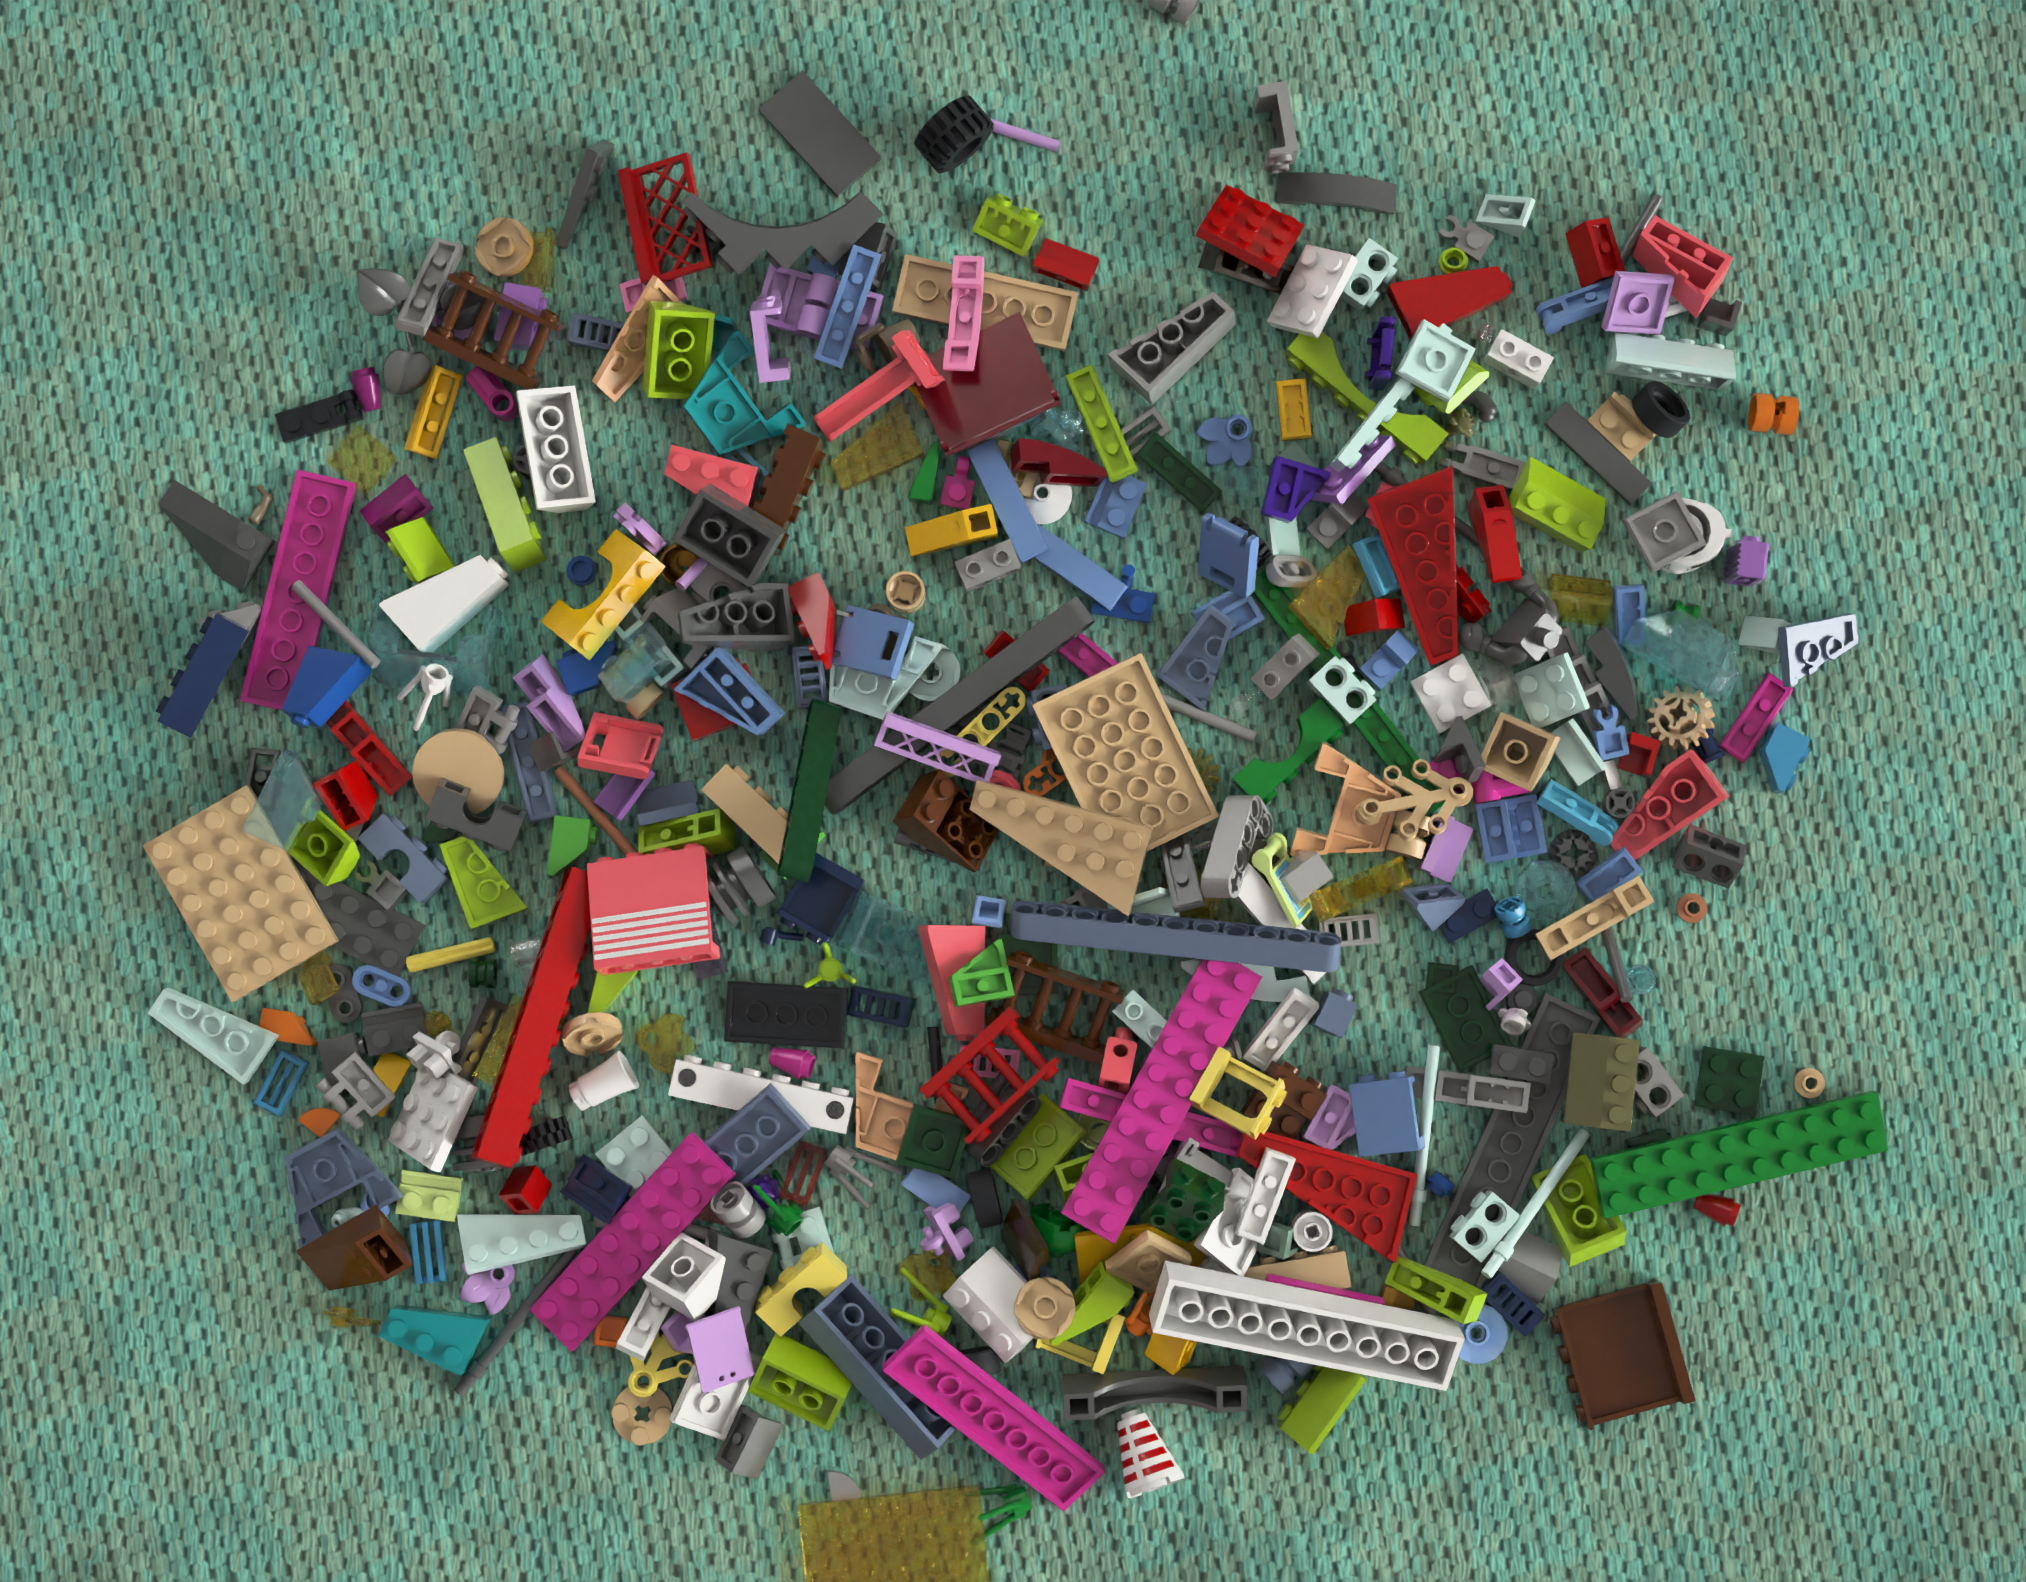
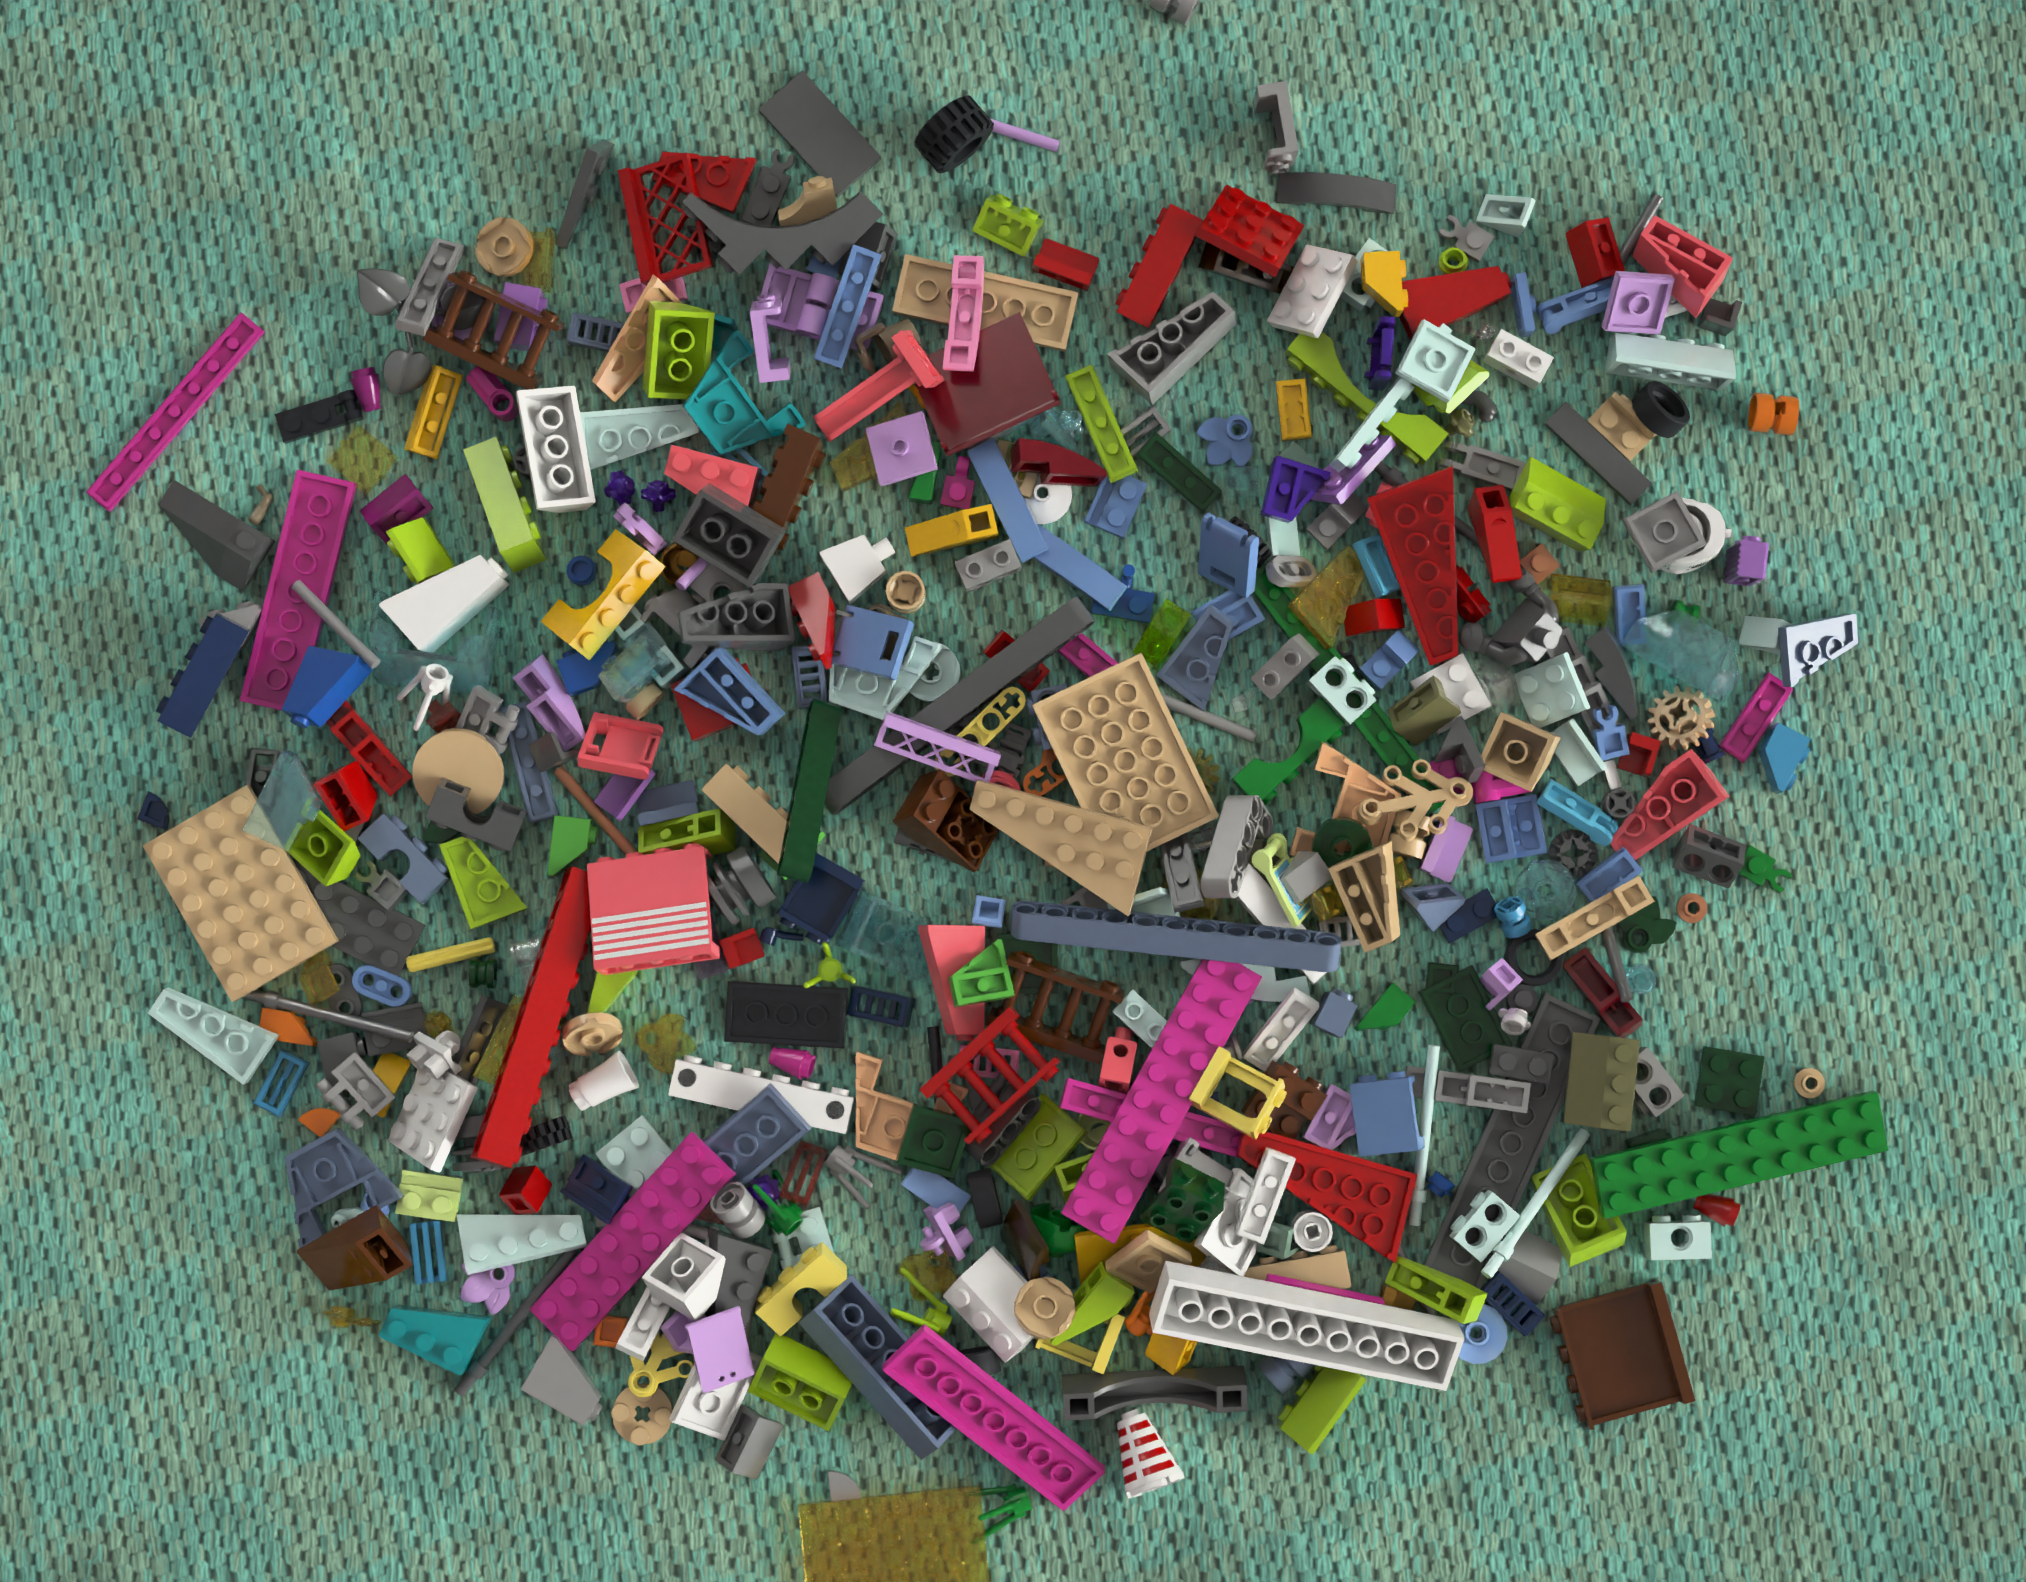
(154, 811): none -> dark blue tile
(175, 412): none -> dark pink tile
(276, 1001): none -> flat silver bar
(443, 716): none -> clear red tile
(563, 1383): none -> light grey slope
(620, 488): none -> dark purple plant
(631, 431): none -> light aqua wing
(658, 494): none -> dark purple plant
(718, 179): none -> red wing
(742, 948): none -> red panel
(768, 192): none -> dark grey plate
(813, 203): none -> tan arch
(857, 564): none -> white torso
(901, 448): none -> lavender plate
(1159, 266): none -> red wedge
(1162, 633): none -> clear neon green slope
(1338, 830): none -> dark green plate
(1369, 895): none -> tan wedge
(1382, 280): none -> yellow slope
(1387, 1010): none -> green slope
(1423, 711): none -> olive panel
(1523, 305): none -> medium blue plate
(1539, 563): none -> nougat plate
(1649, 925): none -> dark green plate
(1695, 1243): none -> light aqua brick
(1759, 868): none -> green plate

